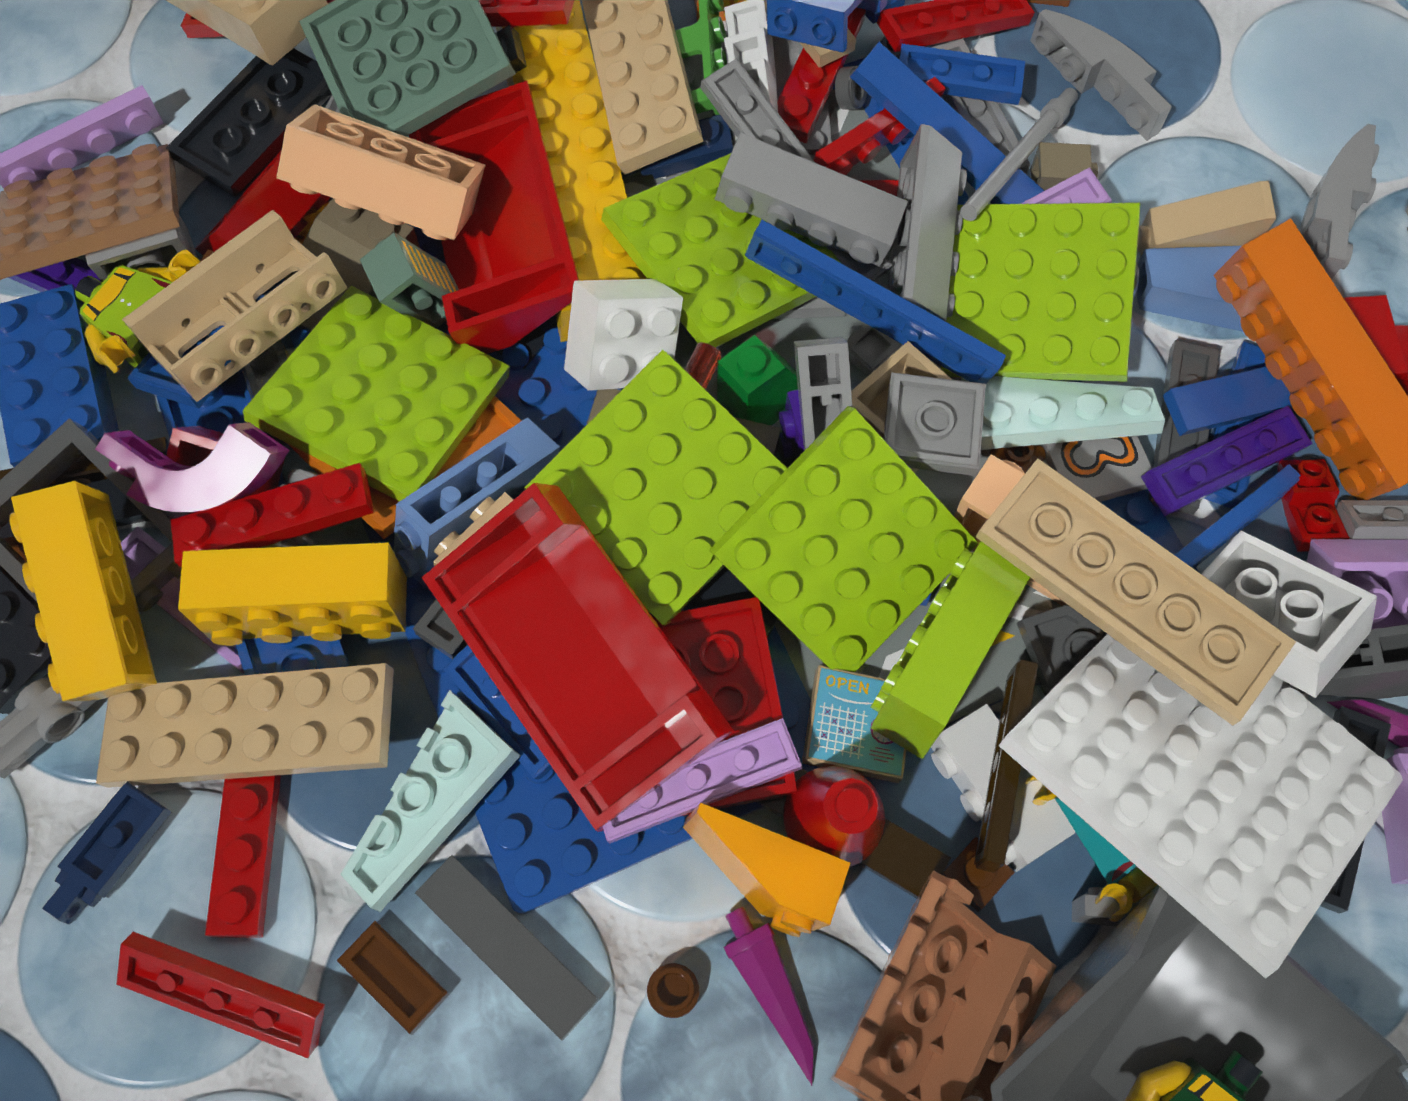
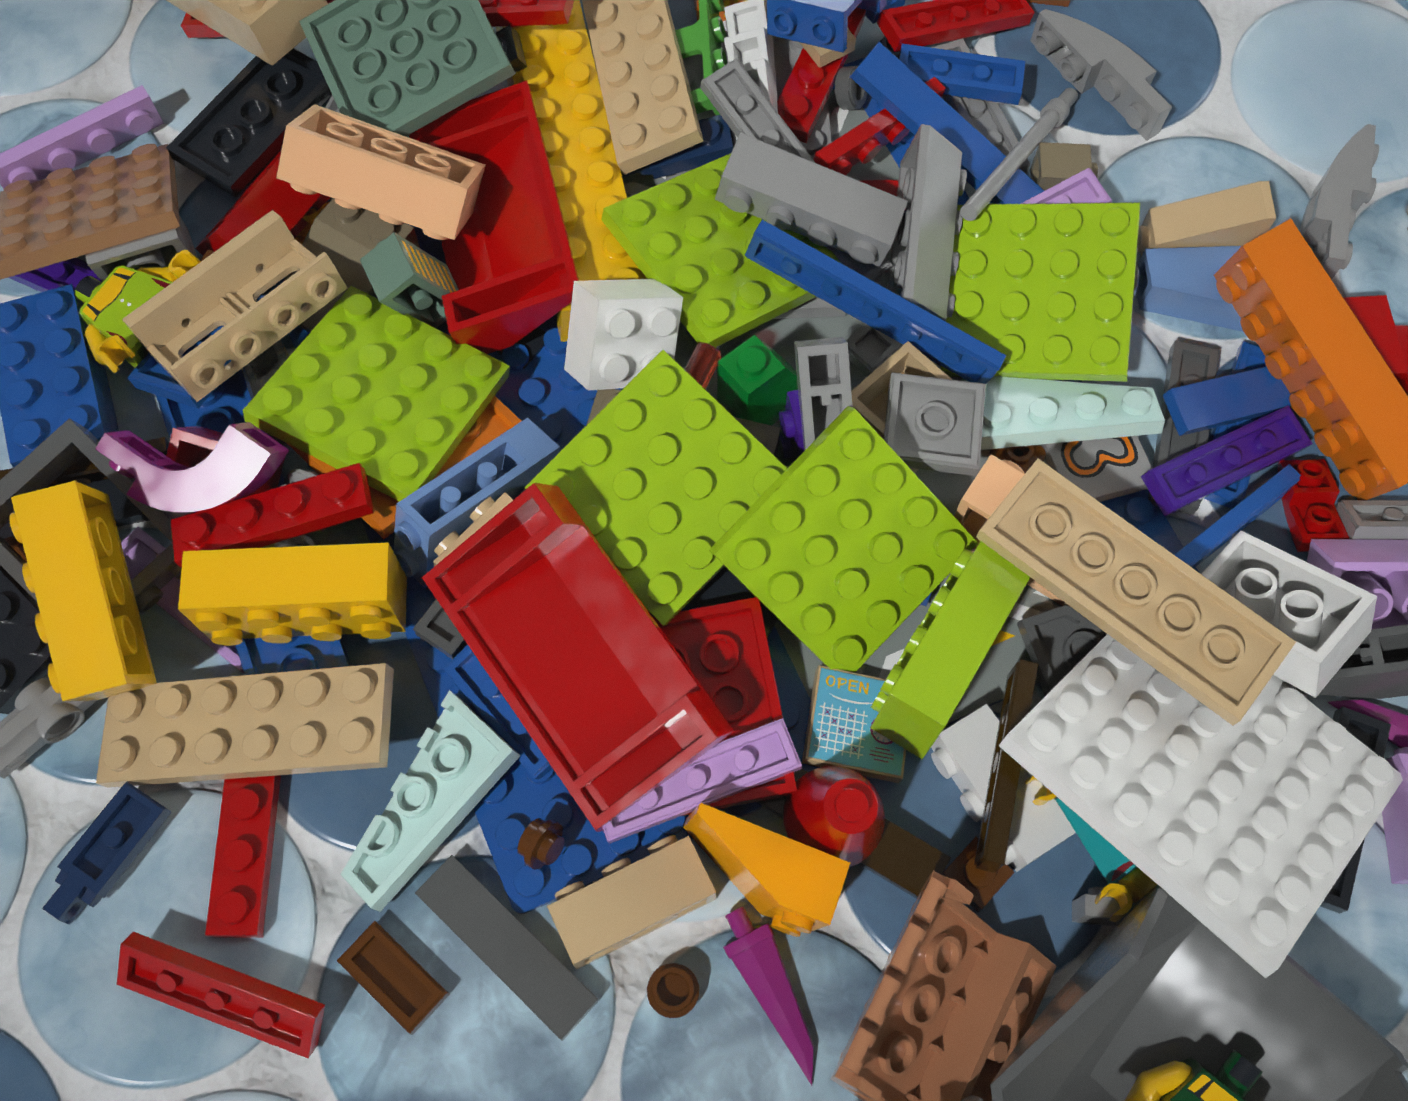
(541, 843): none -> reddish brown plate
(631, 900): none -> tan brick

